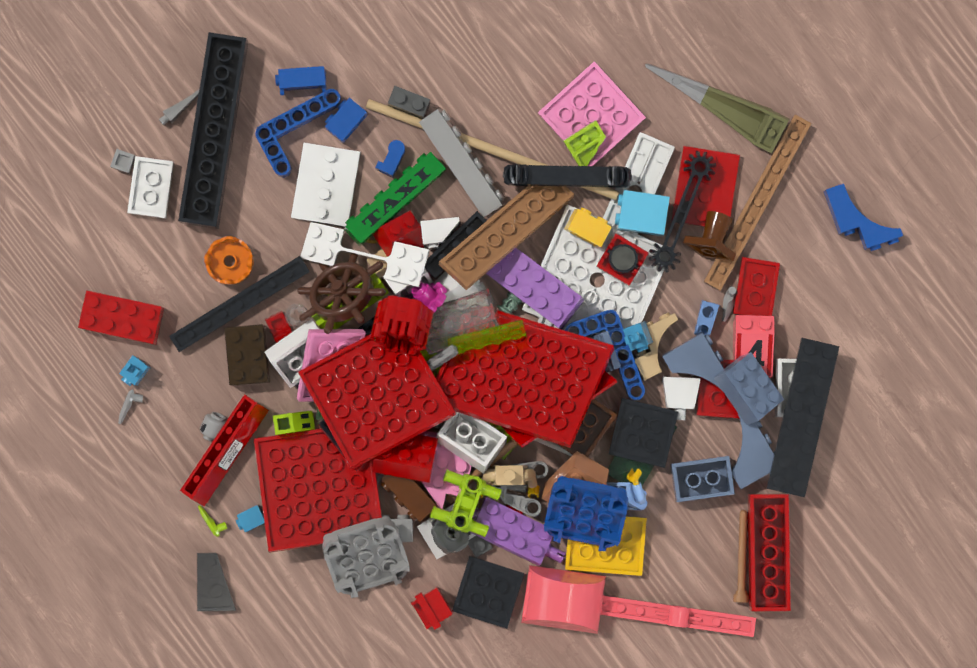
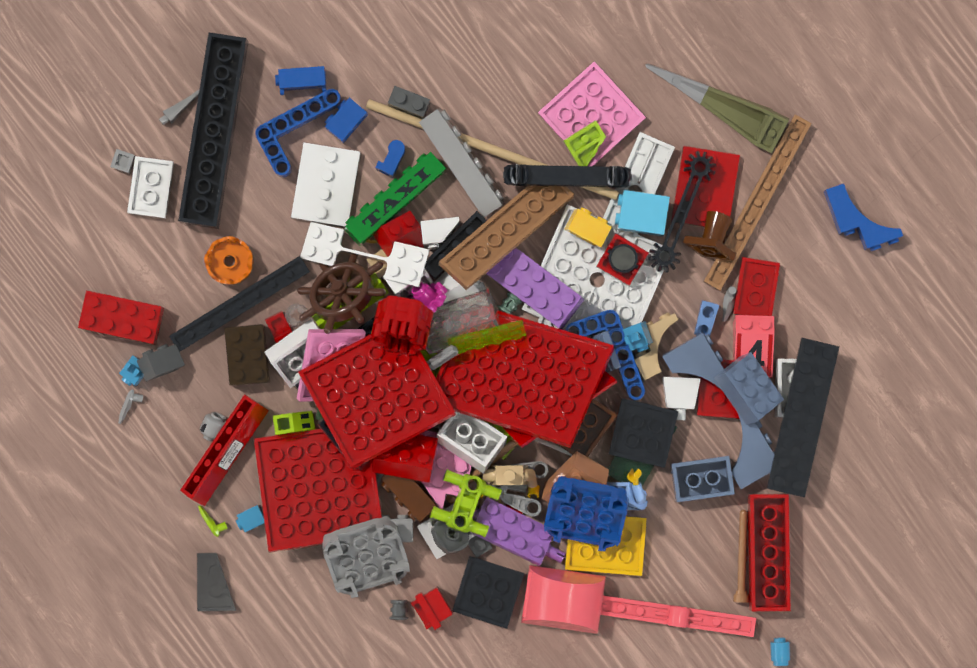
(160, 362): none -> dark grey brick
(398, 610): none -> dark grey bush
(780, 652): none -> dark azure brick

